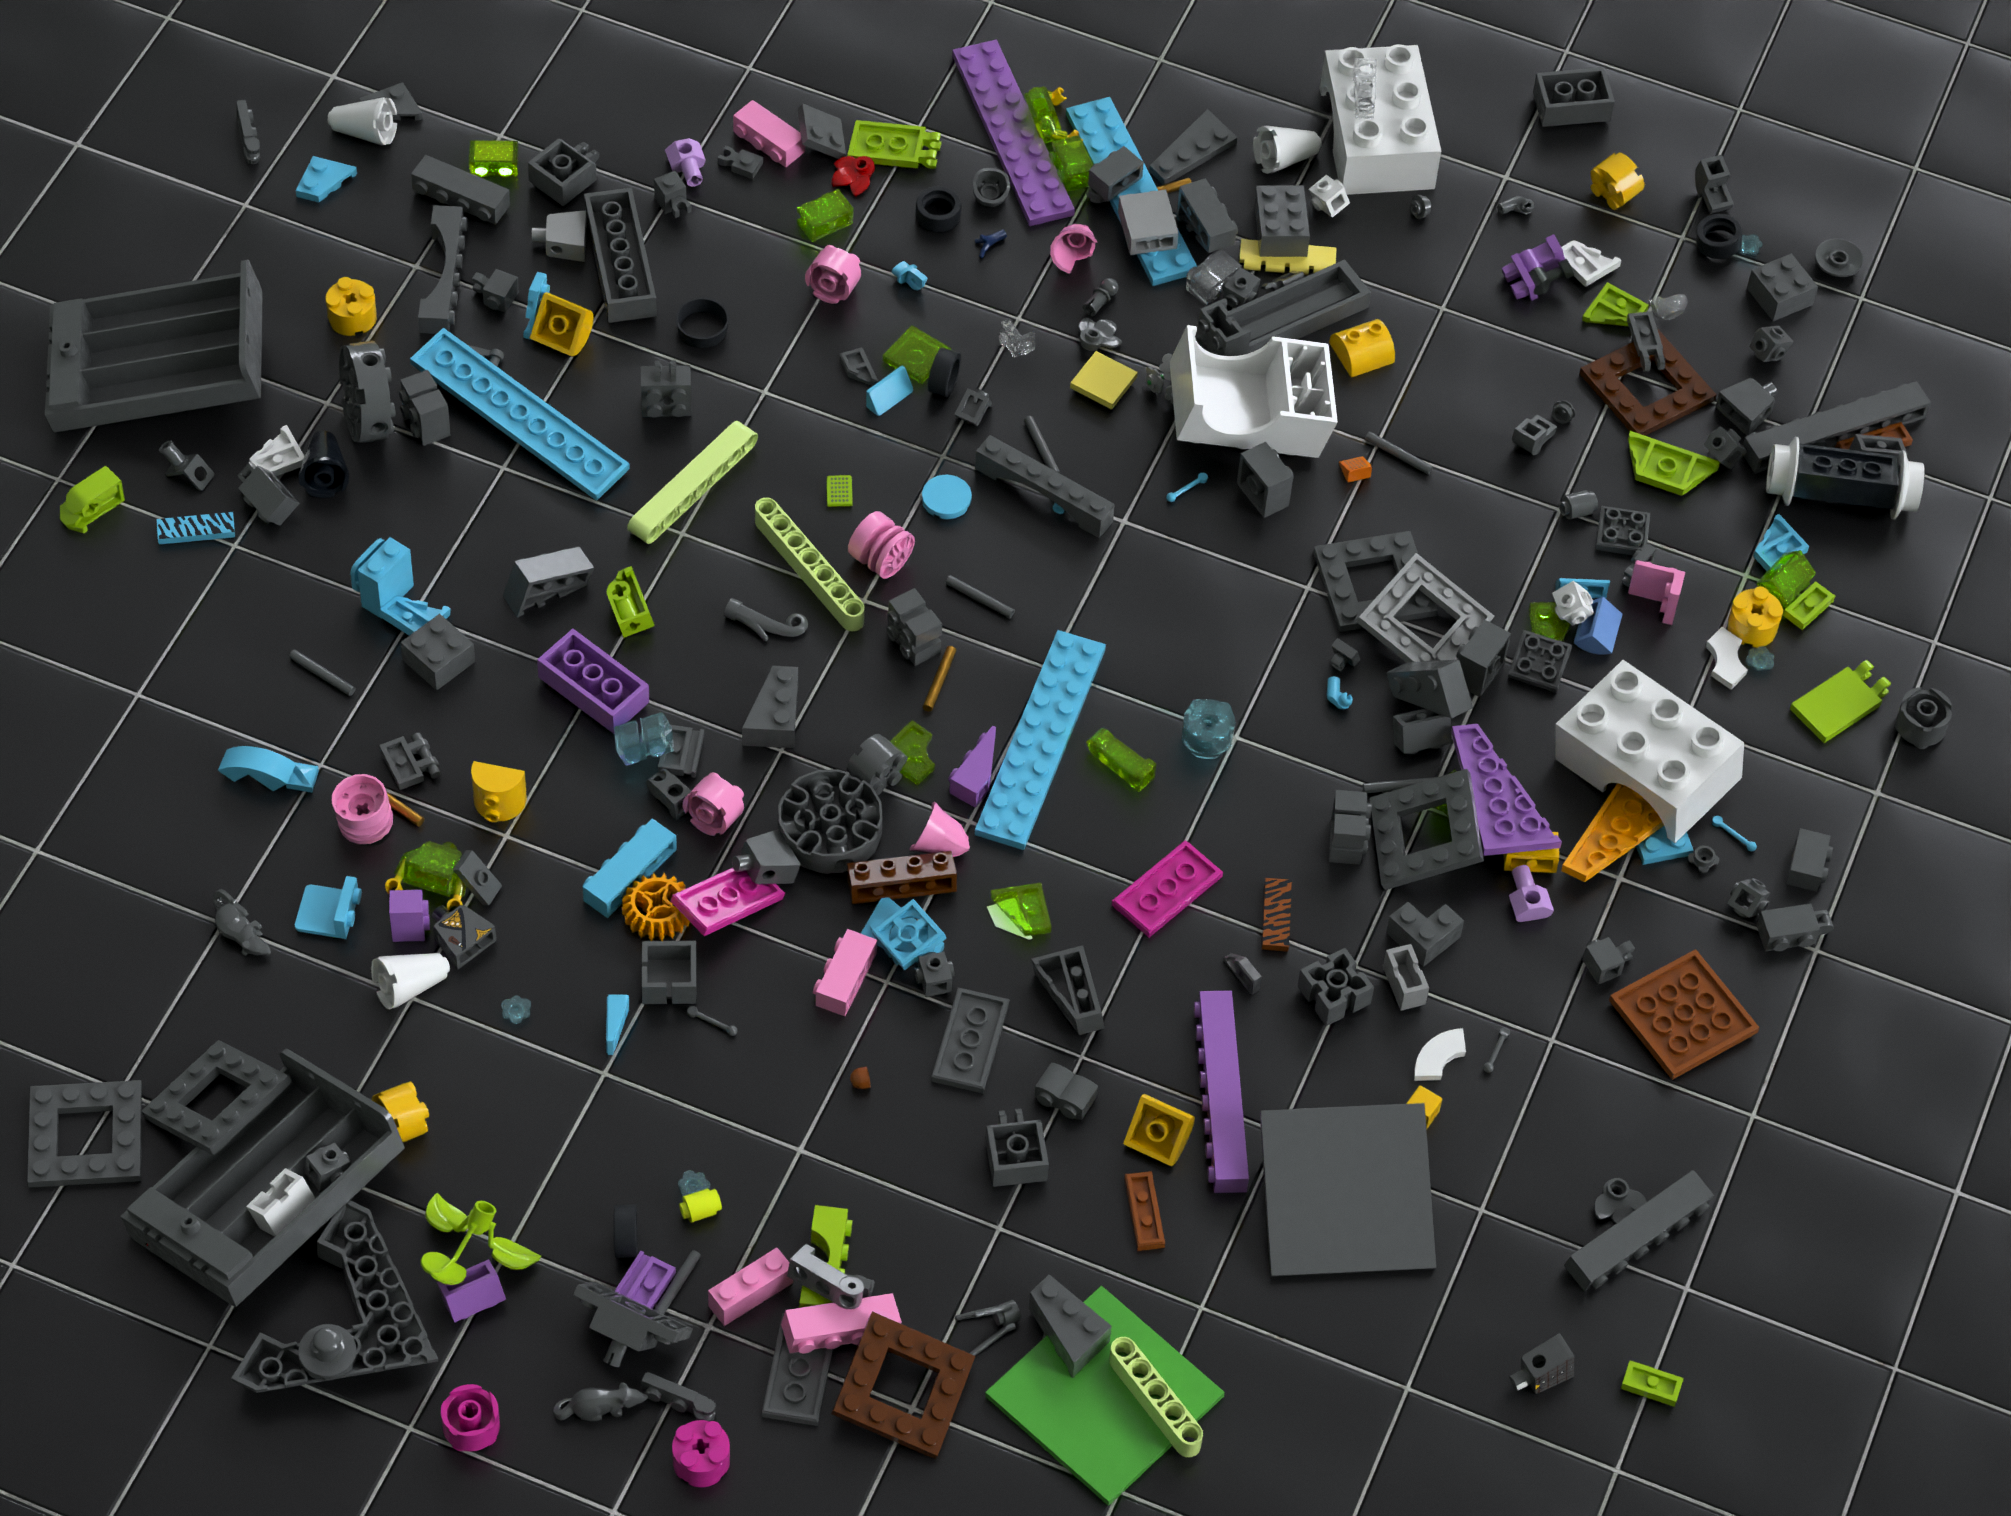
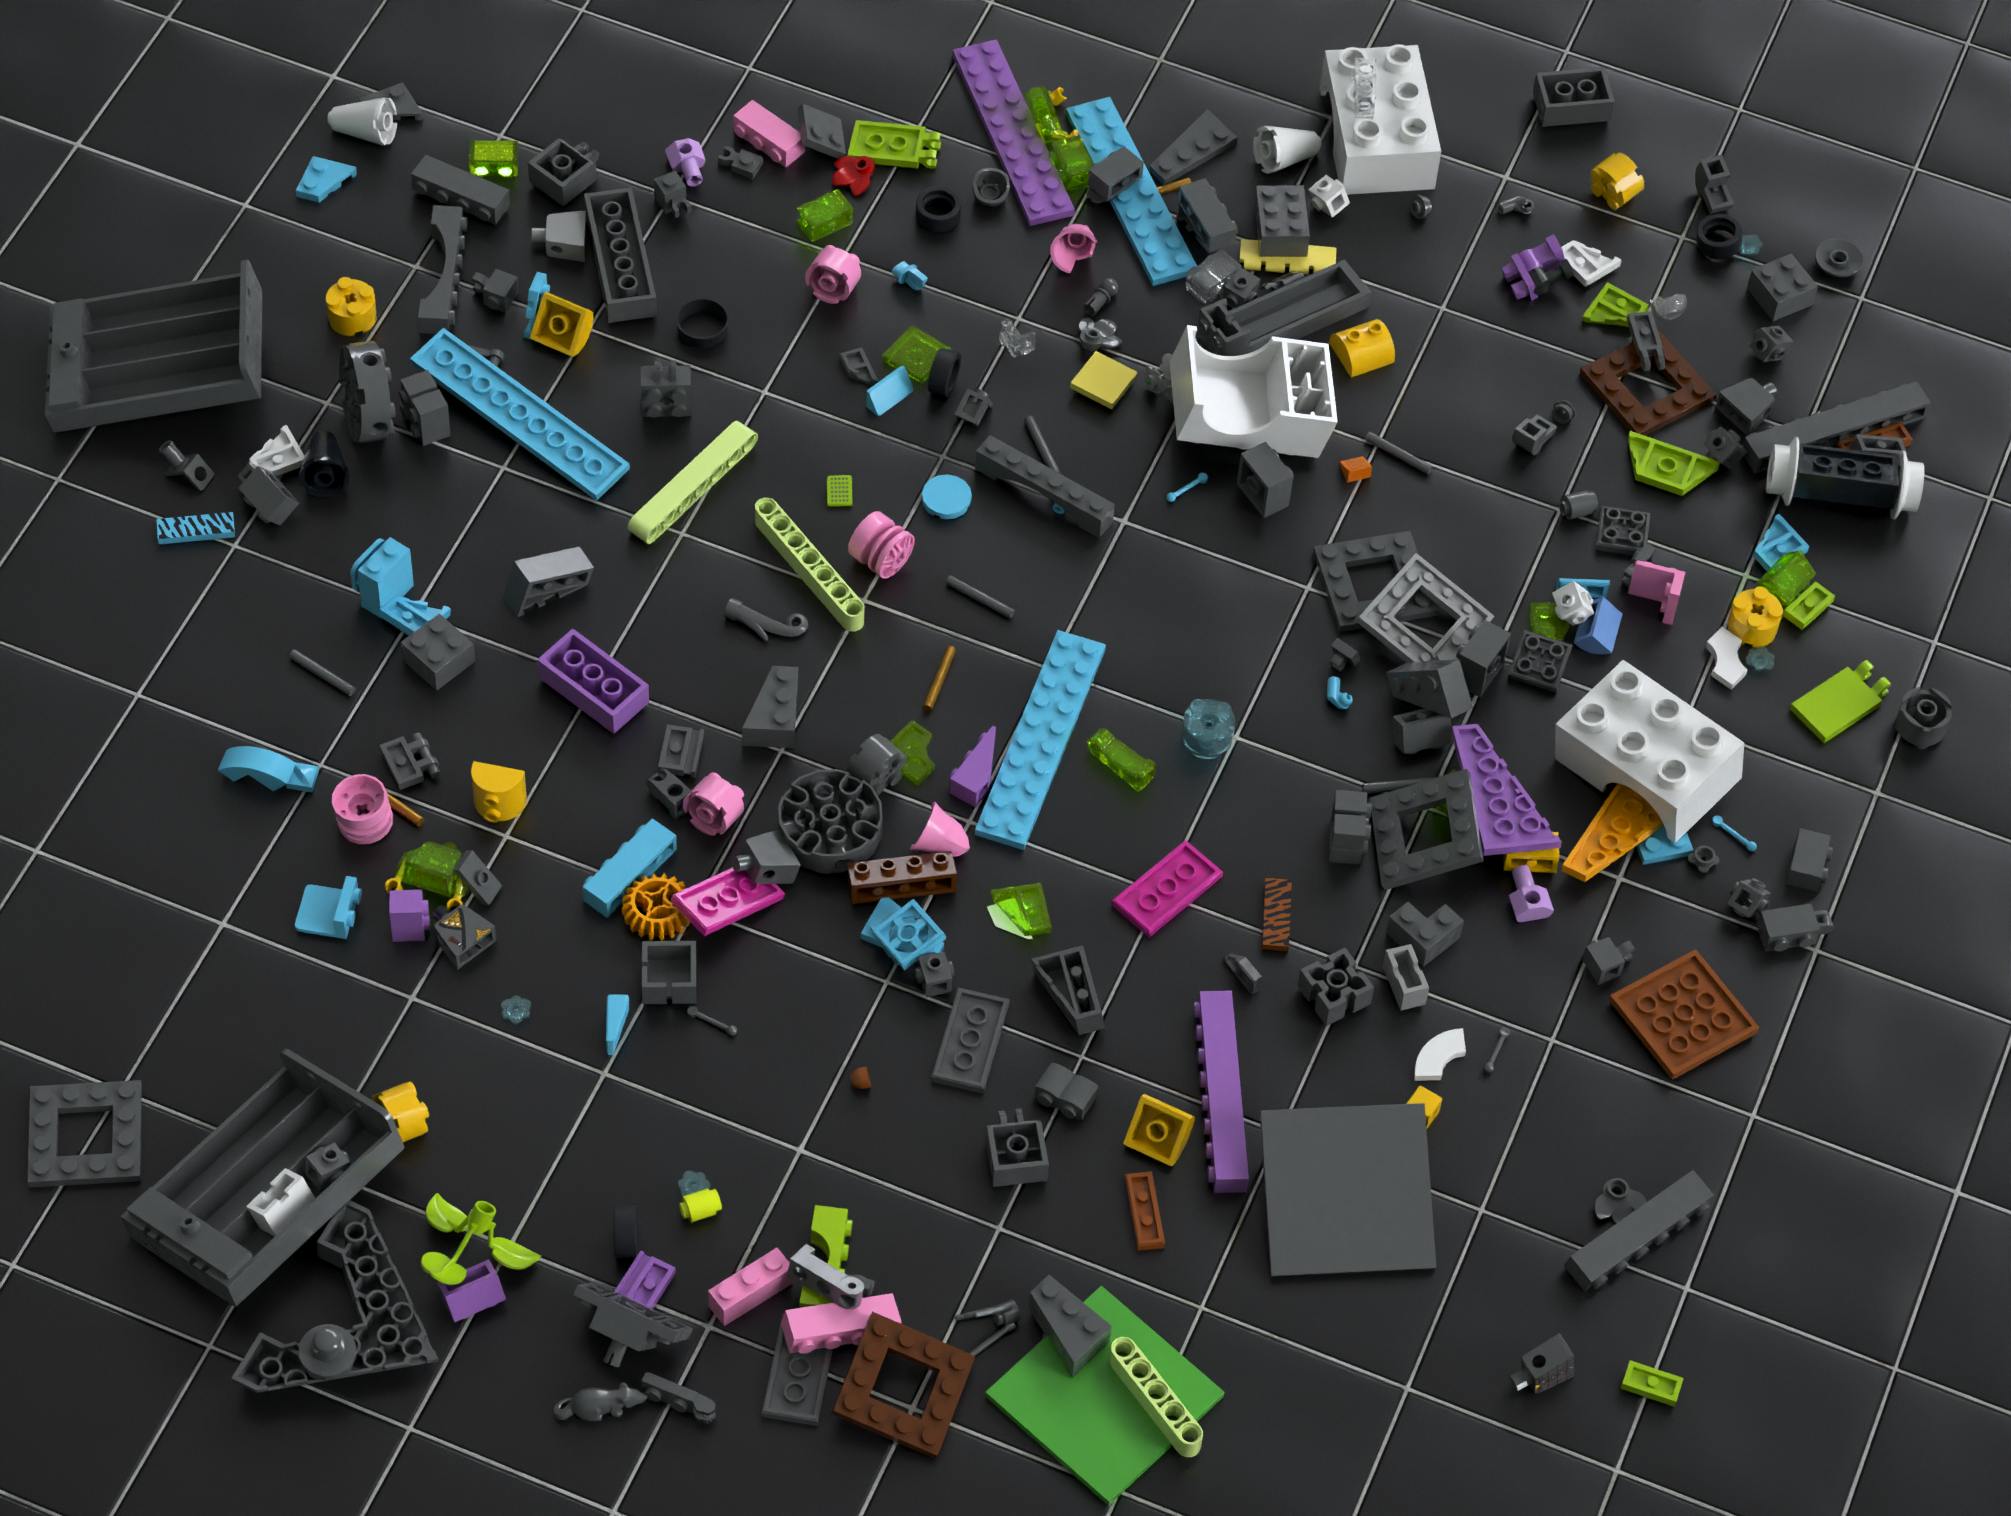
(91, 499): lime piece -> none
(233, 924): dark grey animal -> none
(247, 133): dark grey hinge -> none
(262, 1085): dark grey plate -> none
(407, 976): white cone -> none
(470, 1418): dark pink brick -> none
(629, 603): lime piece -> none
(654, 740): clear light blue piece -> none
(677, 1282): dark grey piece -> none
(701, 1453): dark pink brick -> none
(845, 972): bright pink brick -> none
(914, 627): dark grey brick -> none
(989, 240): dark blue bar -> none
(1148, 222): light grey brick -> none

